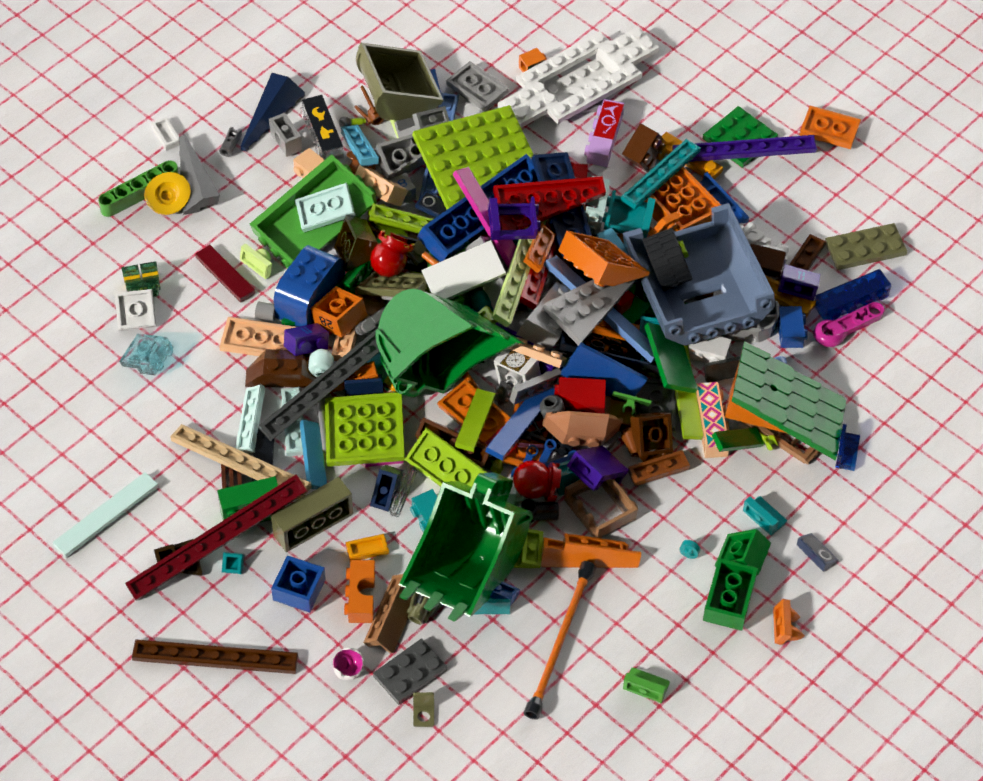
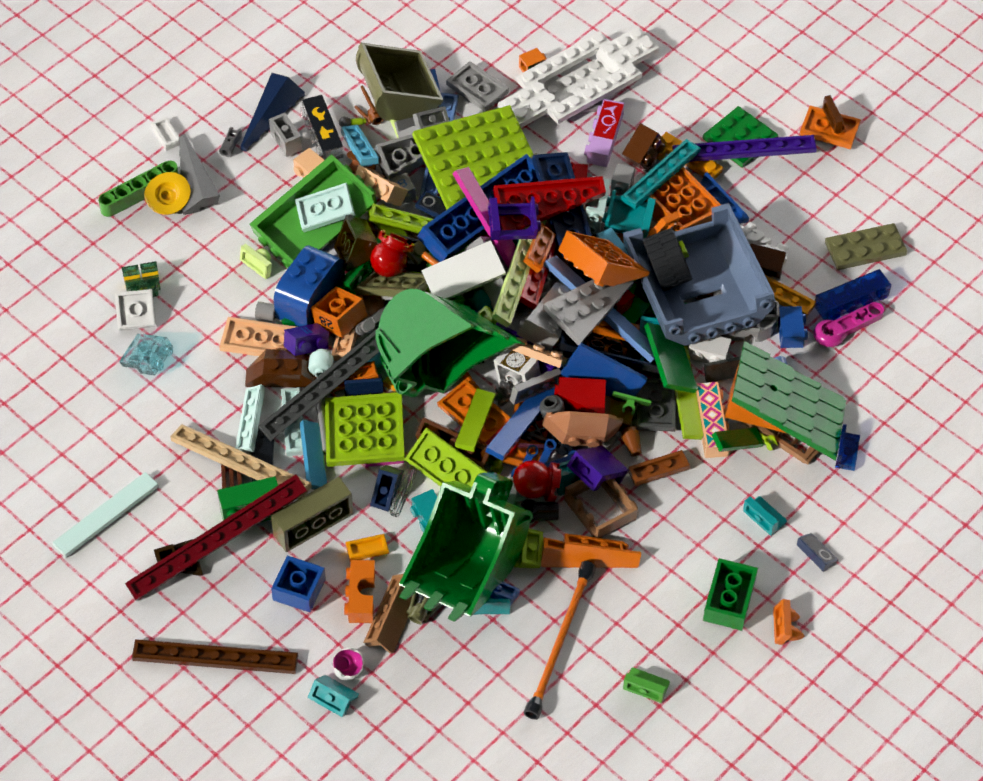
(225, 273): dark red tile -> none
(232, 563): teal slope -> none
(332, 695): none -> teal panel
(410, 671): dark grey plate -> none
(423, 703): olive bracket -> none
(622, 179): none -> light grey brick
(652, 434): reddish brown slope -> none
(689, 549): teal tile -> none
(746, 548): green slope -> none
(799, 282): dark purple brick -> none
(808, 253): reddish brown tile -> none
(832, 114): none -> reddish brown tile

